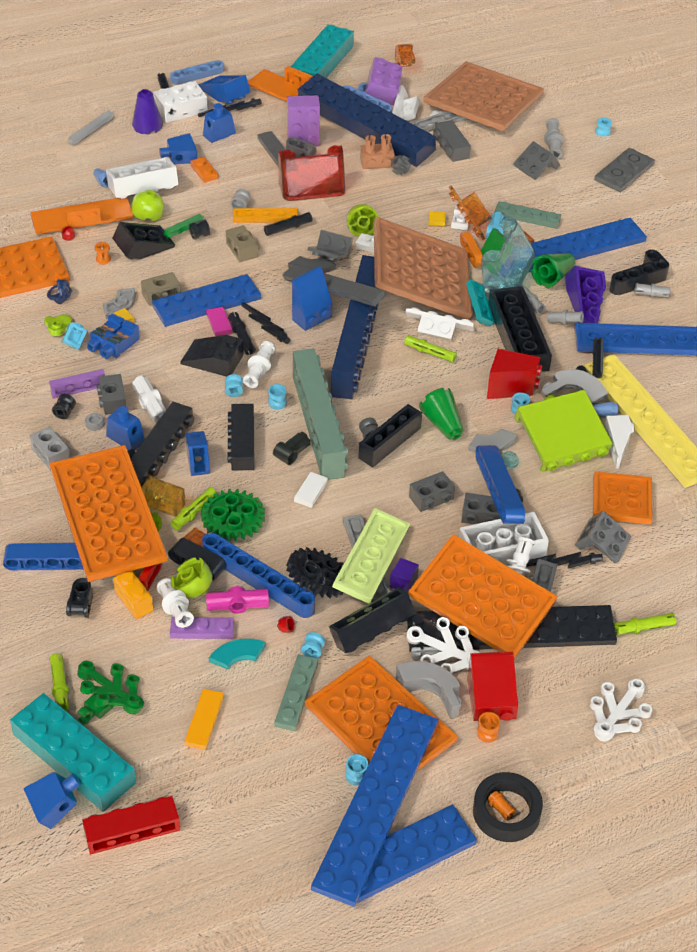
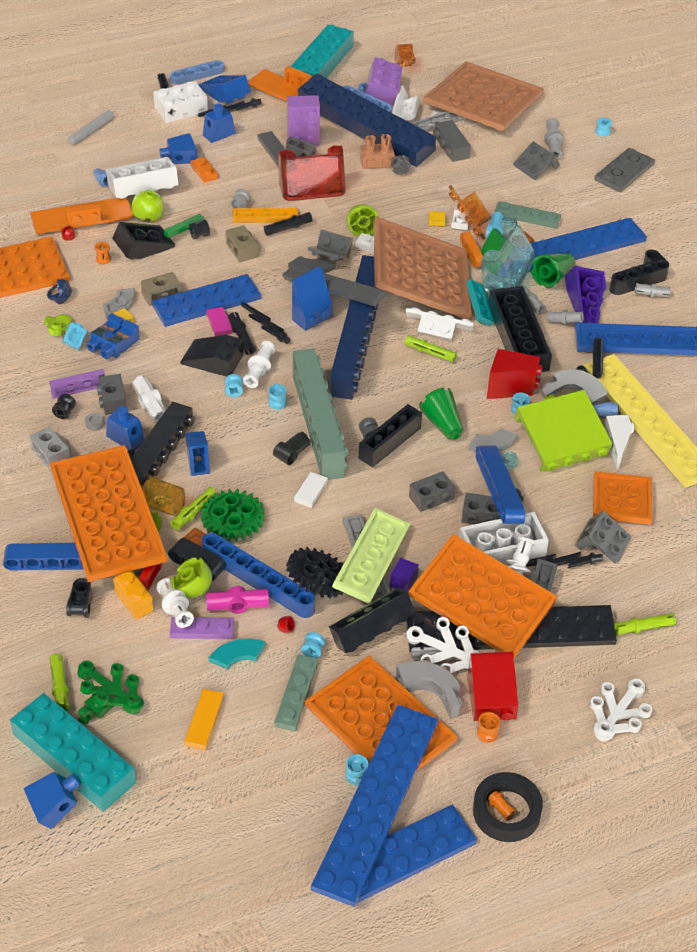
(131, 824): red brick -> none
(146, 113): dark purple cone -> none
(242, 437): black brick -> none

